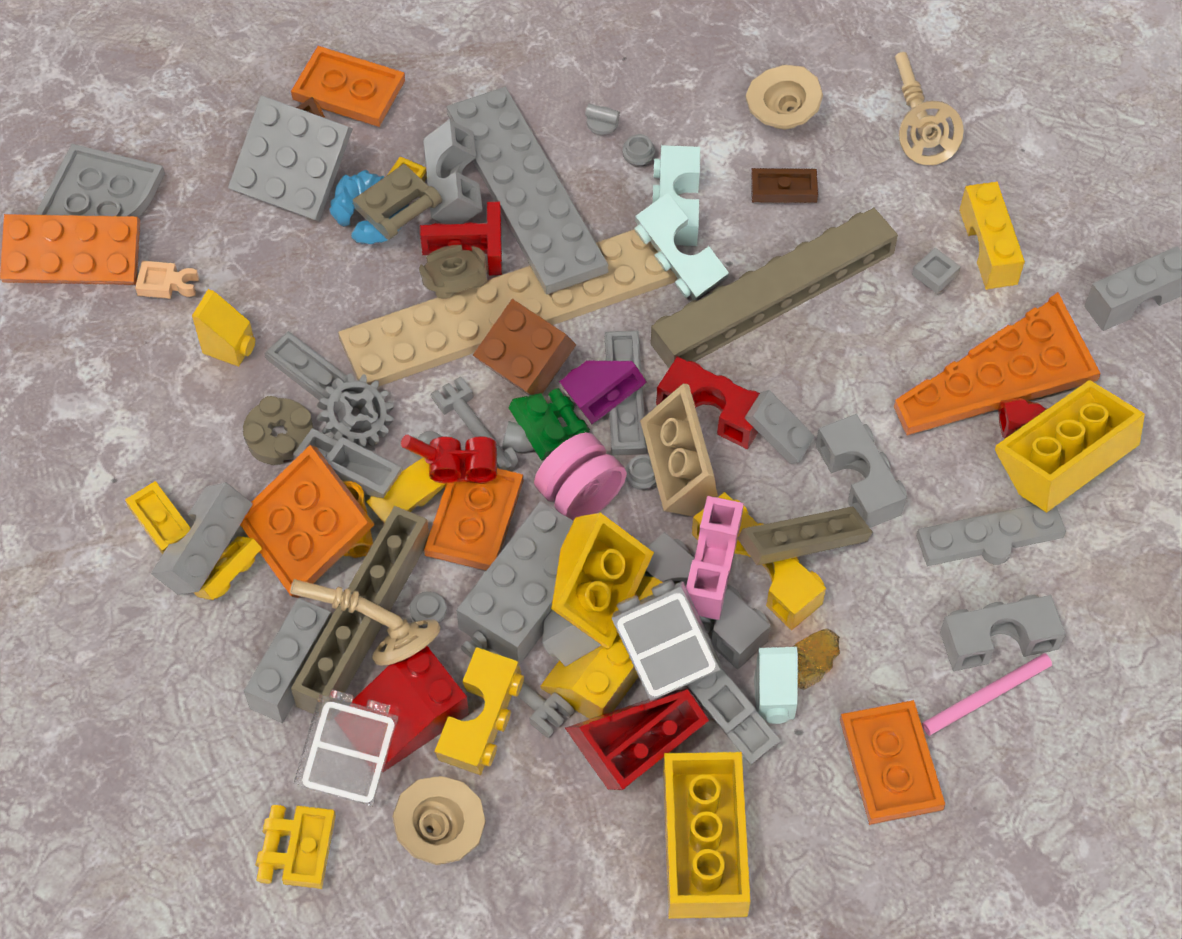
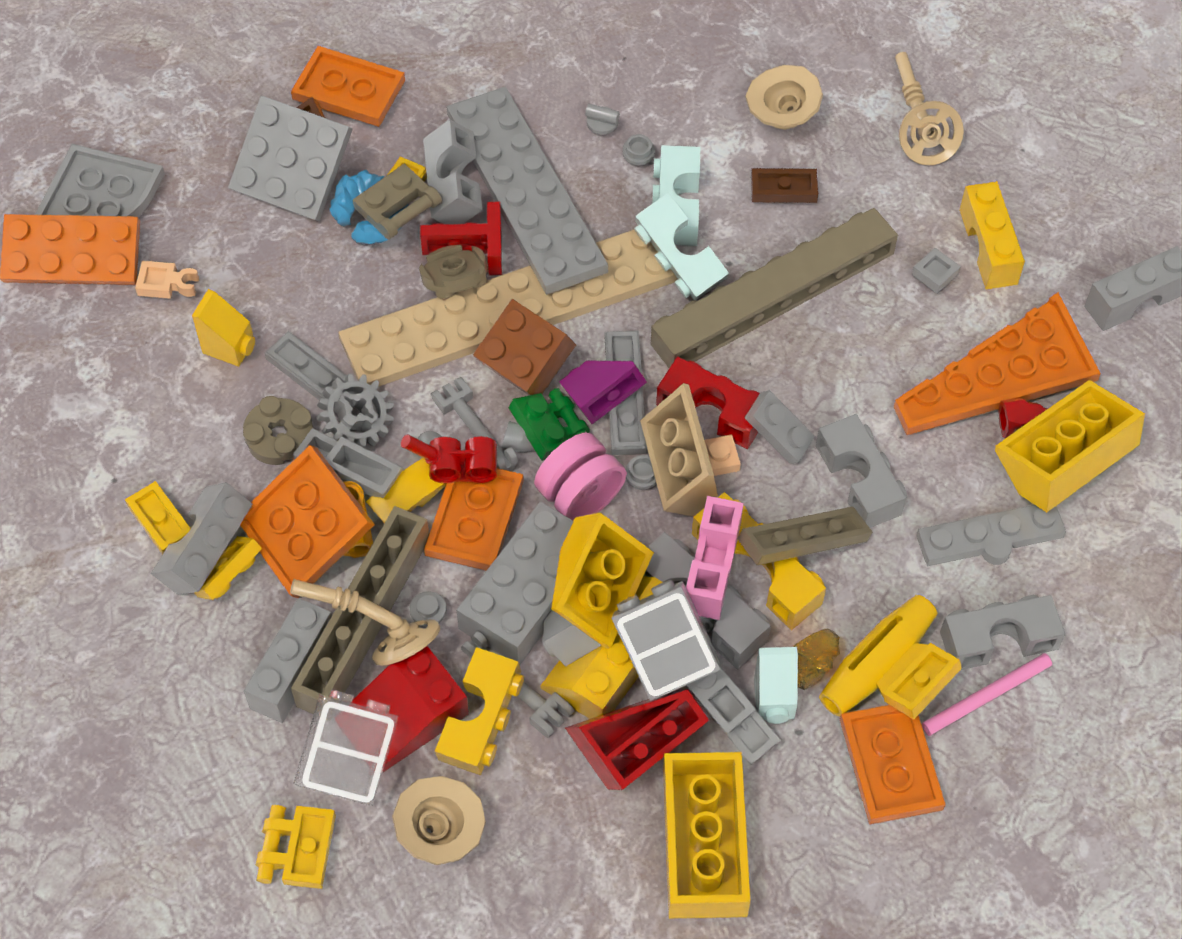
(723, 455): none -> light nougat plate
(894, 663): none -> yellow plate

